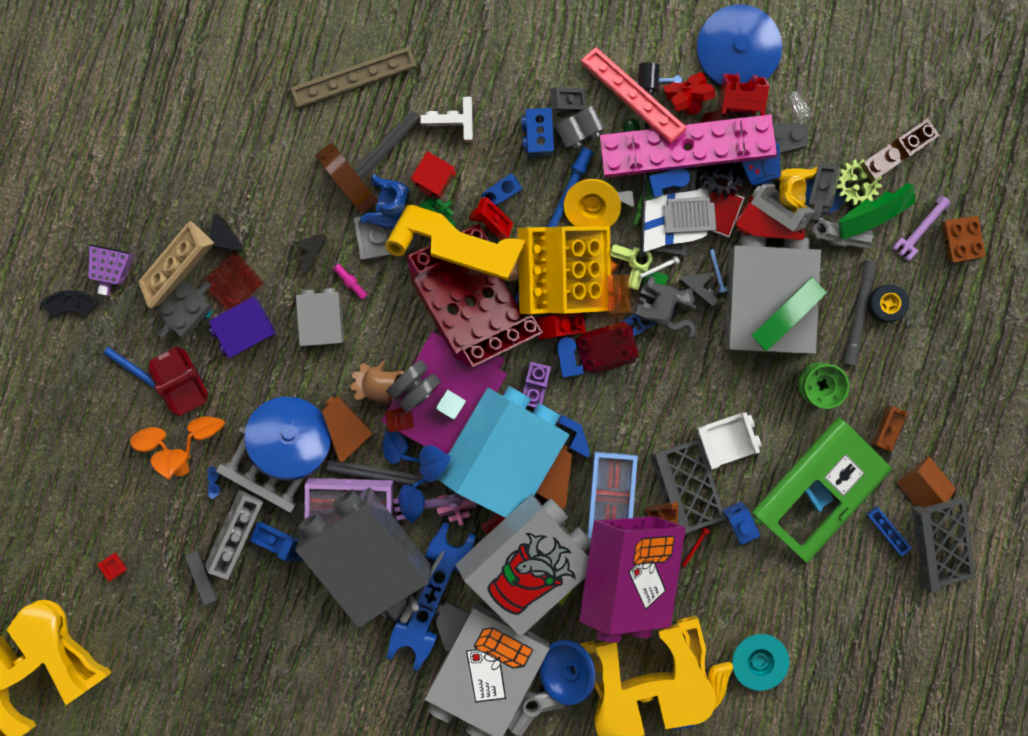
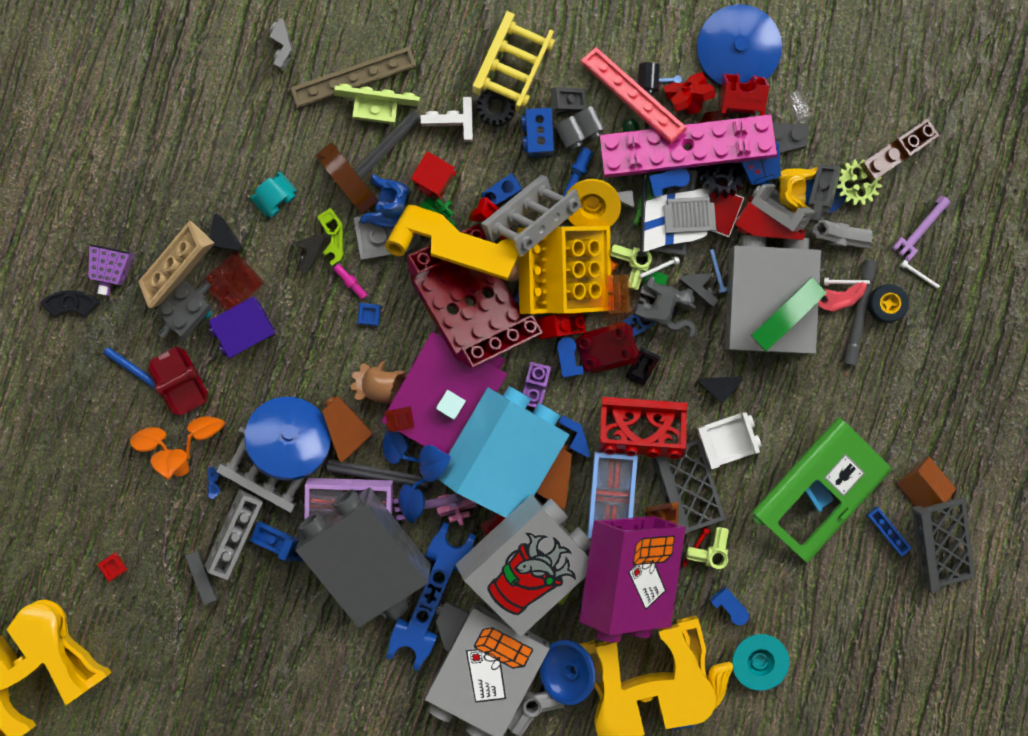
(272, 194): none -> teal cylinder
(280, 35): none -> light grey slope
(320, 317): light grey brick -> none
(336, 243): none -> lime piece
(369, 314): none -> blue tile
(375, 105): none -> yellowish green bracket
(412, 599): light grey sword -> none
(413, 386): dark grey wheel -> none
(489, 118): none -> black tyre
(491, 62): none -> light yellow fence
(524, 202): none -> light grey fence
(623, 407): none -> red fence
(643, 366): none -> black slope
(718, 547): none -> yellowish green axle
(720, 387): none -> black slope
(735, 609): none -> blue leg
(741, 523): blue torso -> none
(827, 281): none -> white piece
(835, 385): bright green wheel -> none
(841, 300): none -> coral piece
(871, 214): green slope -> none
(889, 428): dark orange hinge -> none
(904, 264): none -> white piece
(963, 239): dark orange hinge -> none

